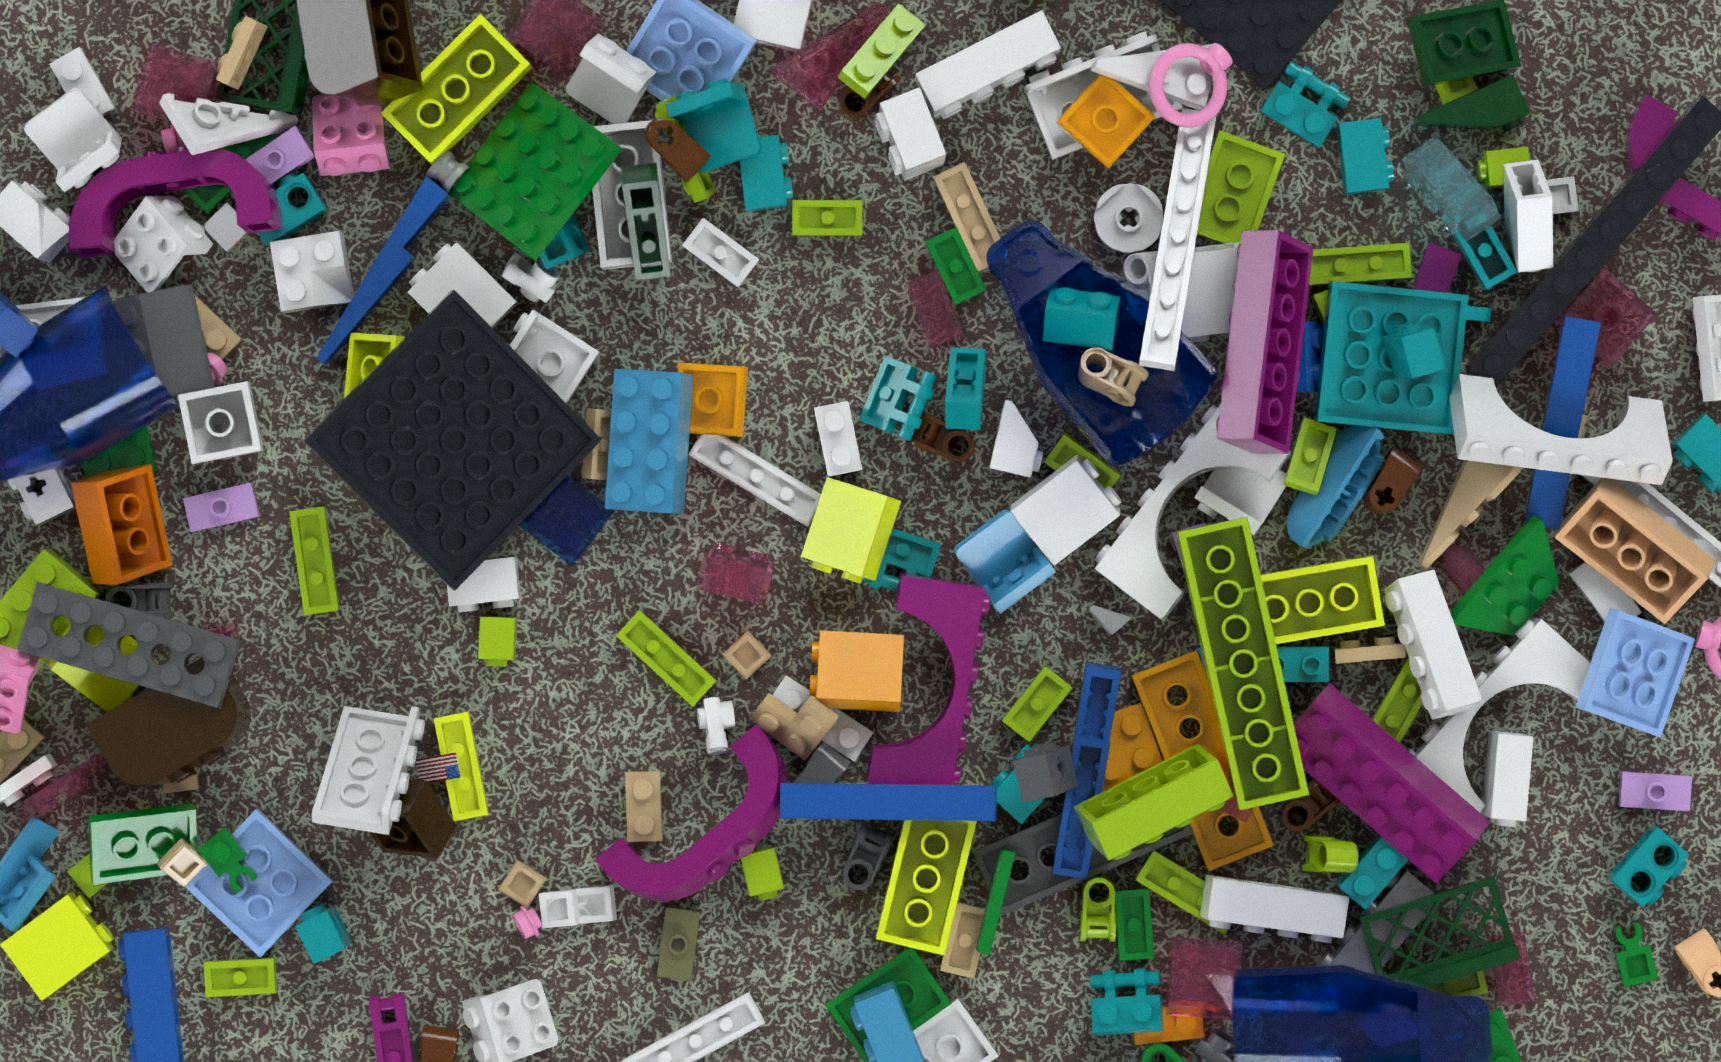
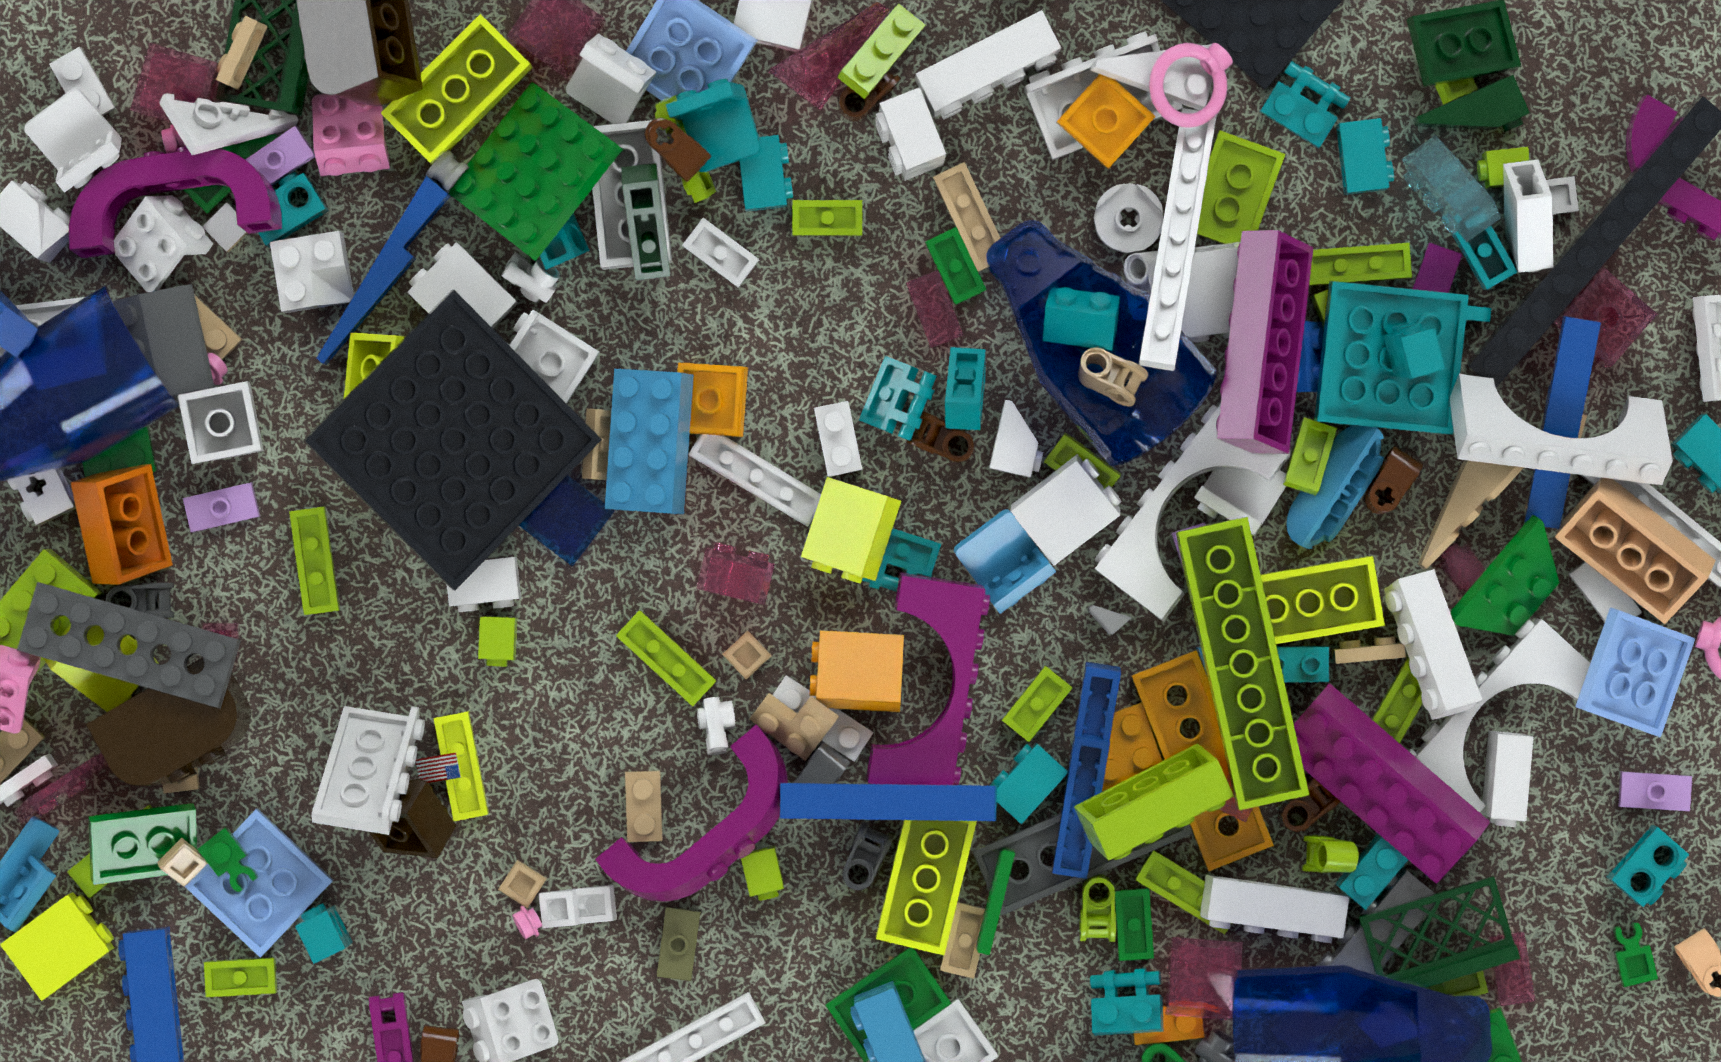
(1045, 771): dark grey brick -> none

